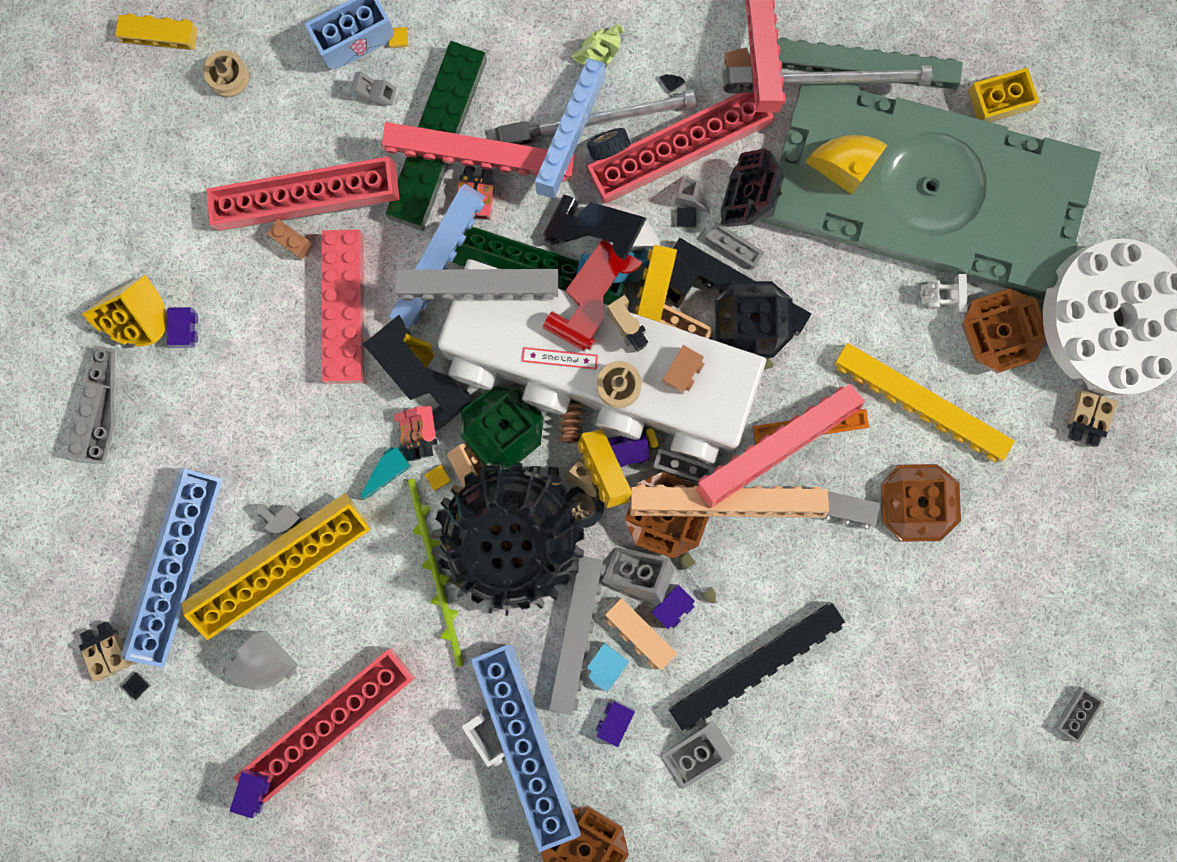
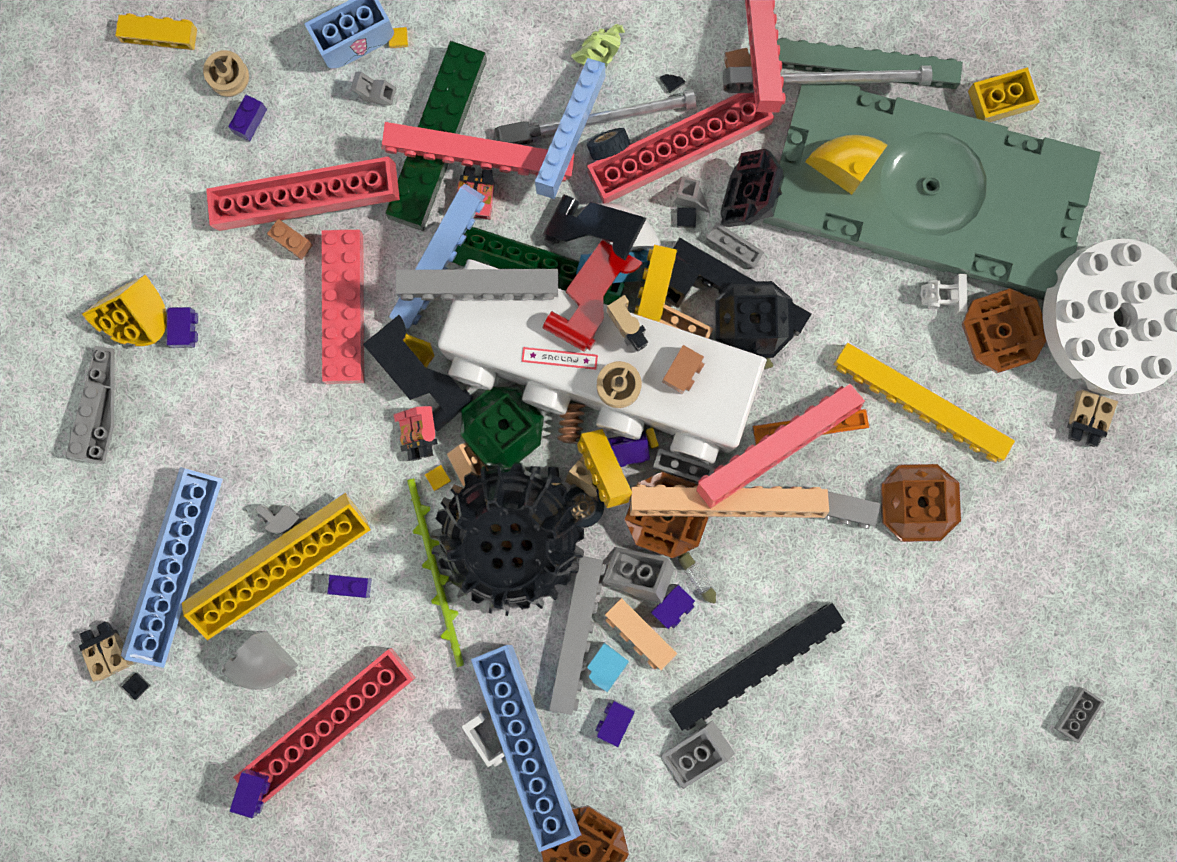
(247, 117): none -> dark purple brick
(349, 586): none -> dark purple brick
(387, 469): teal slope -> none

